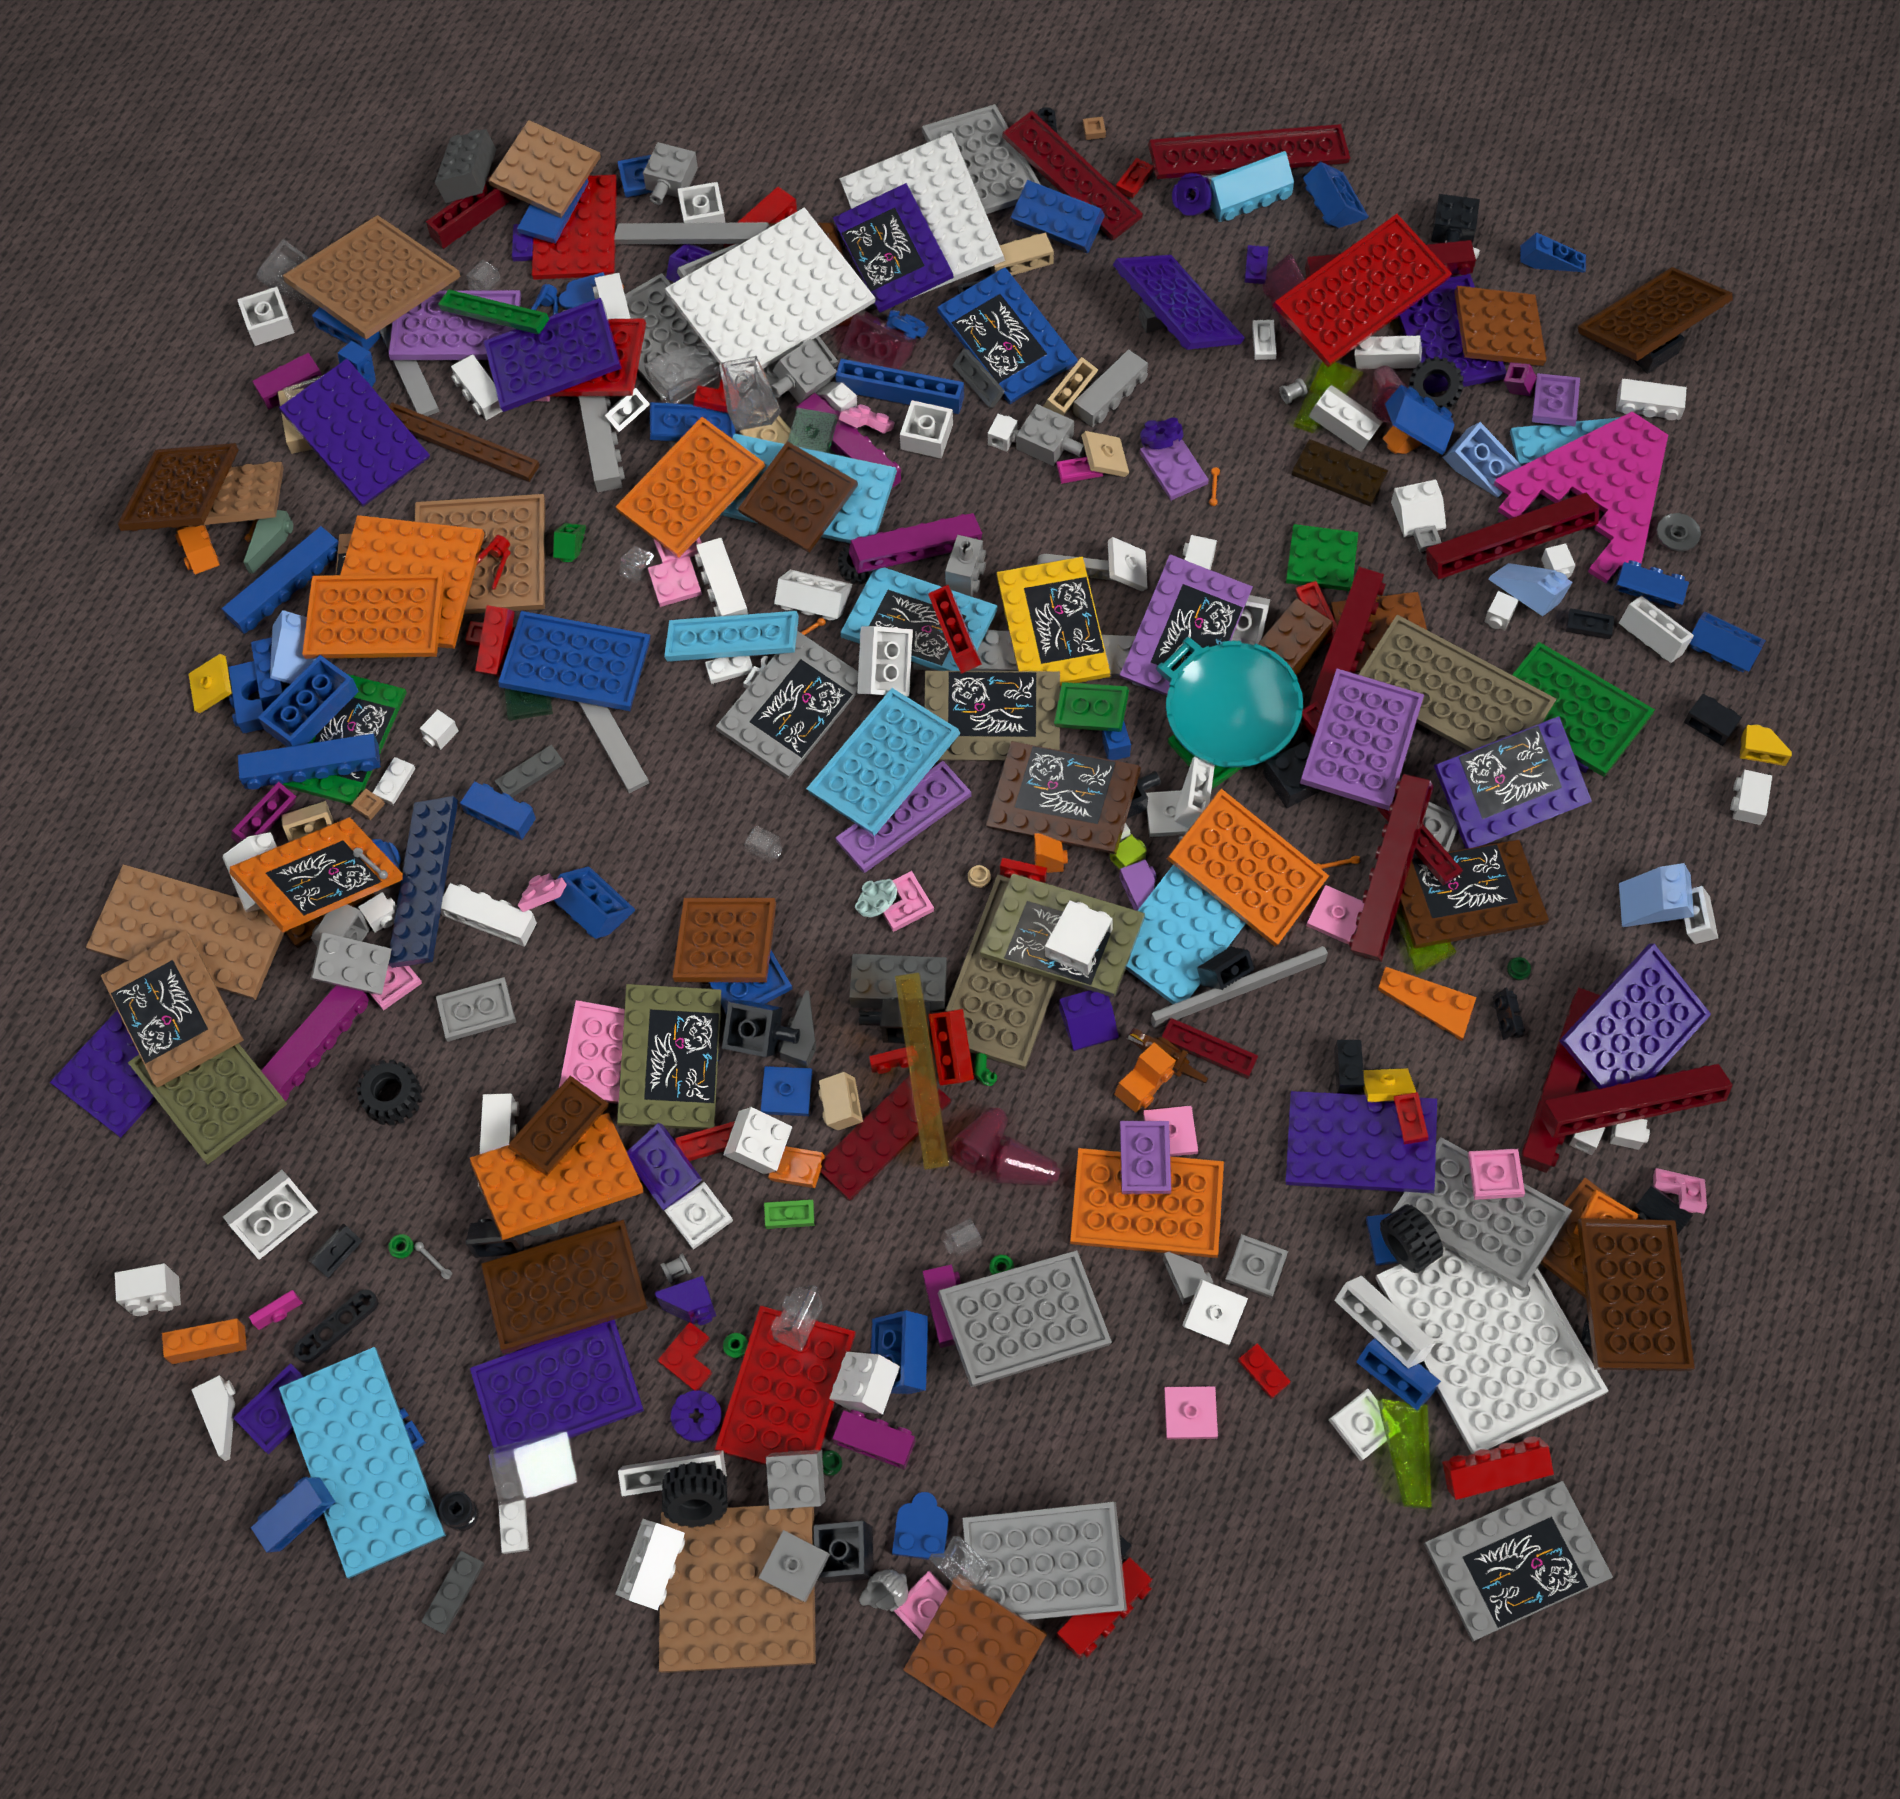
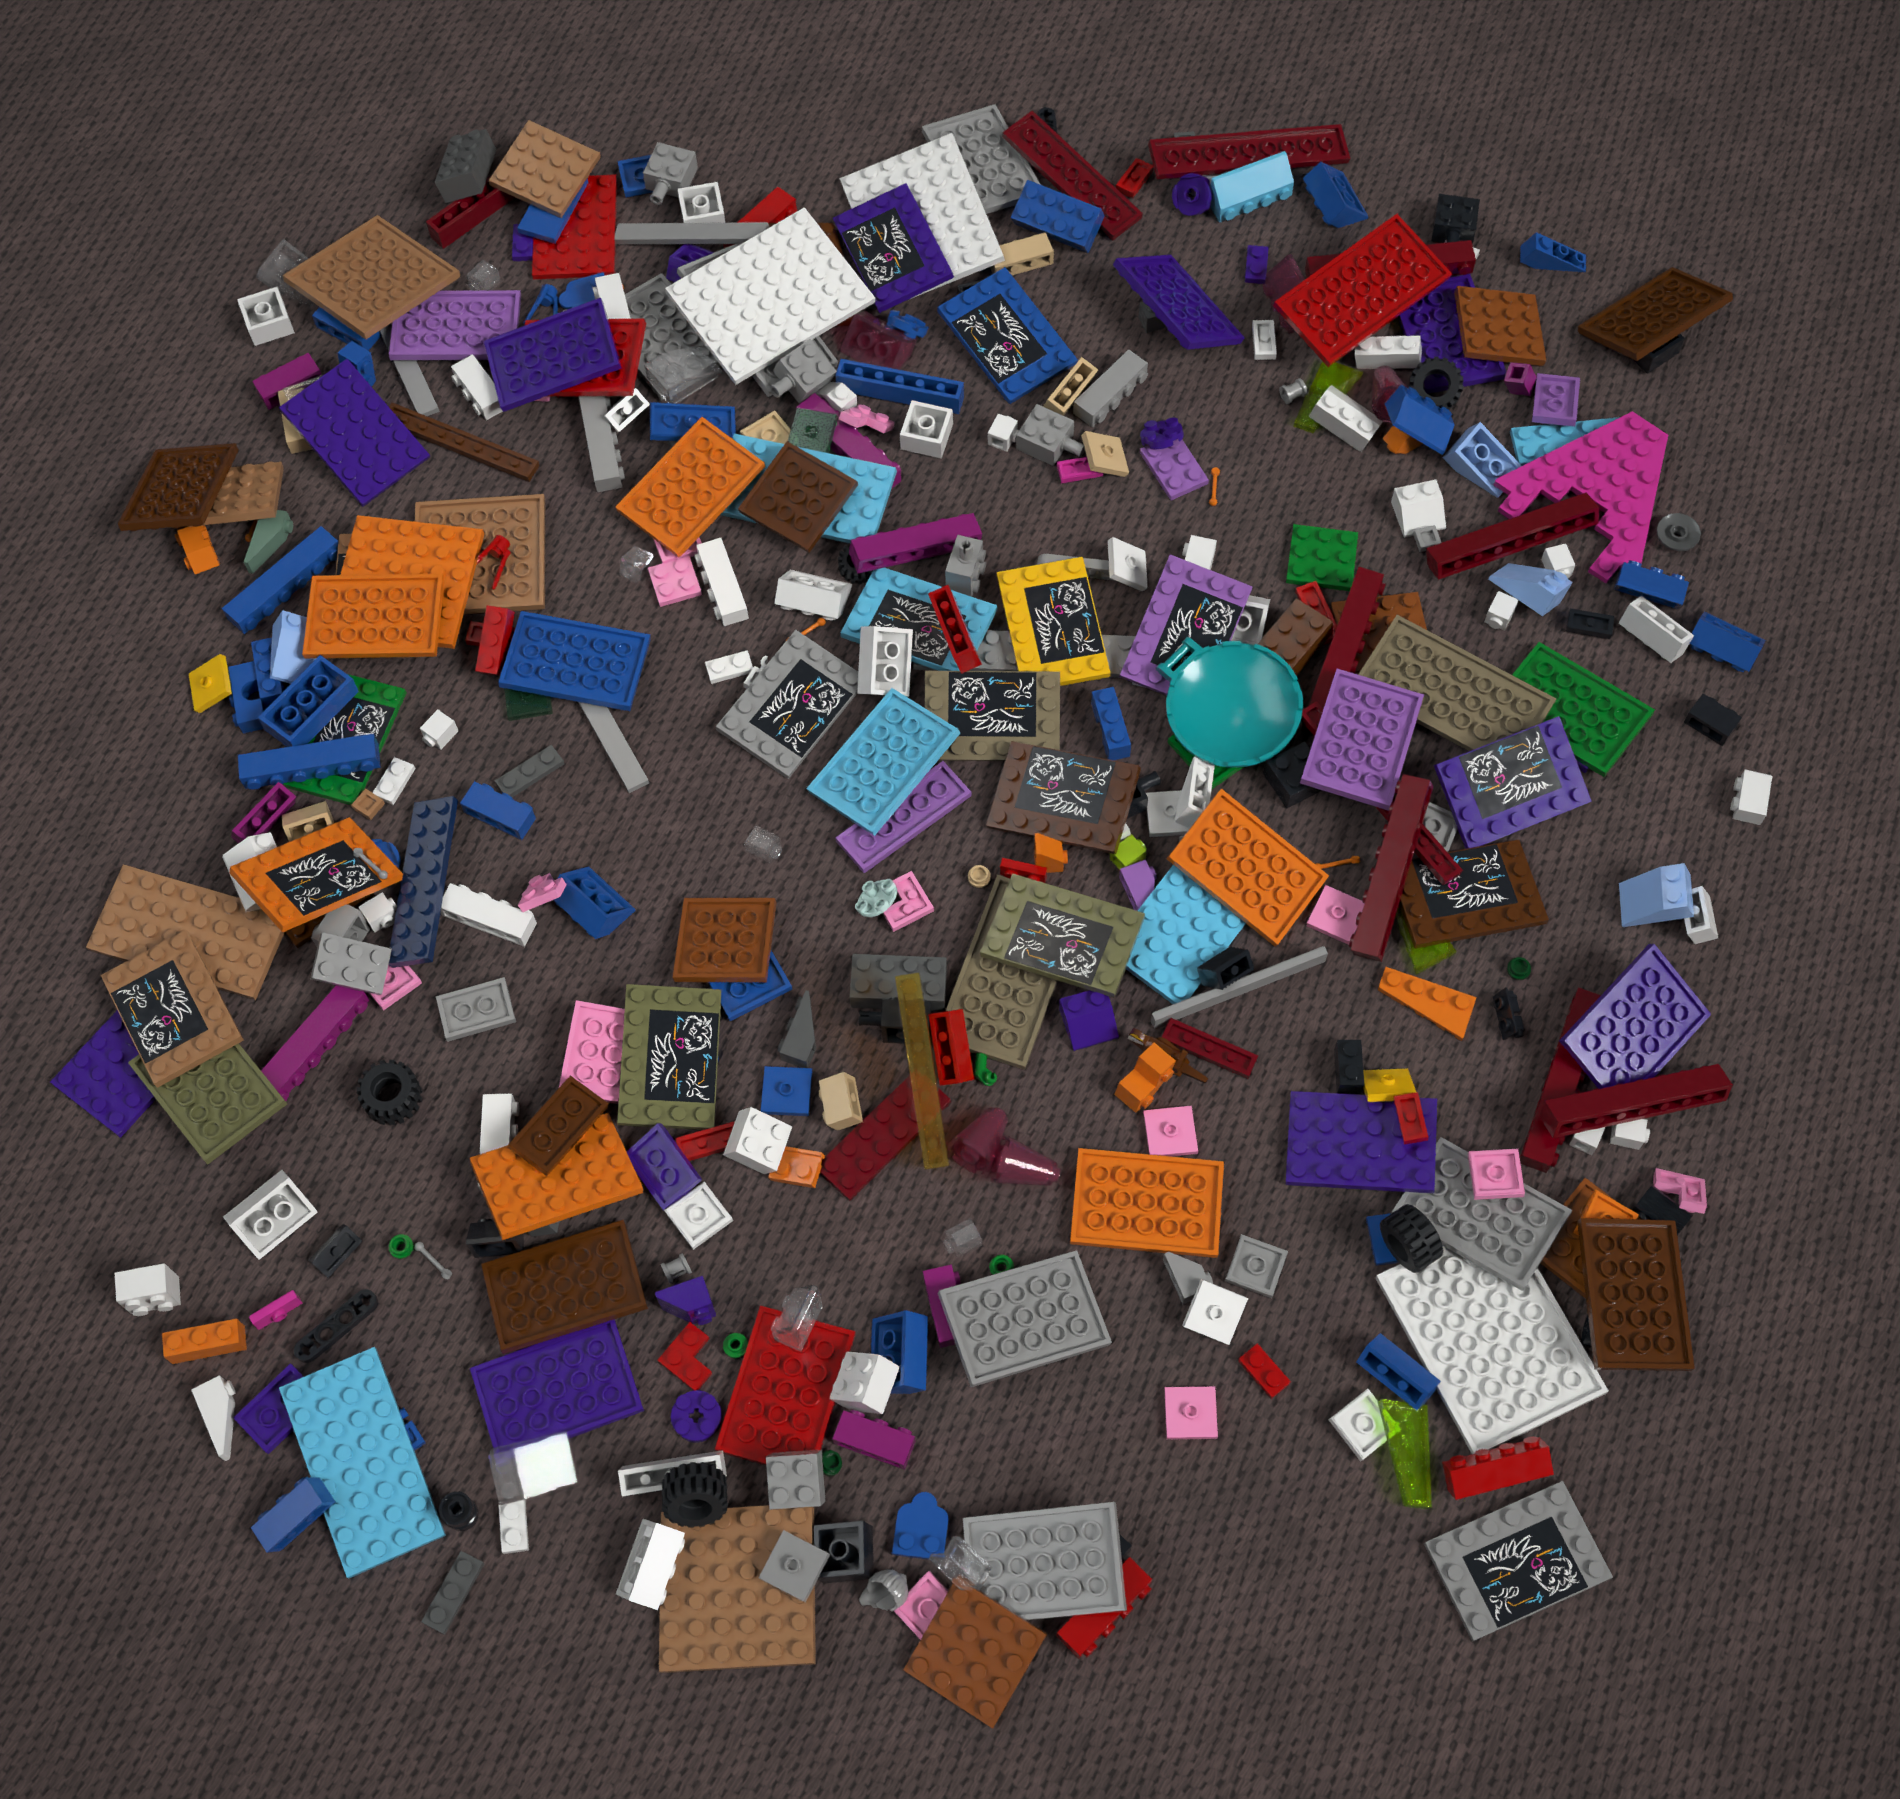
(493, 311): green plate -> none
(568, 541): green slope -> none
(711, 398): red plate -> none
(731, 636): medium azure plate -> none
(748, 394): clear slope -> none
(755, 1028): black brick -> none
(789, 1214): bright green plate -> none
(885, 1061): red plate -> none
(978, 378): dark grey plate -> none
(1078, 936): white panel -> none
(1091, 706): green plate -> none
(1094, 128): medium nougat plate -> none
(1145, 1157): medium lavender plate -> none
(1339, 472): dark brown plate -> none
(1384, 1321): white brick -> none
(1651, 399): white brick -> none
(1763, 746): yellow slope -> none

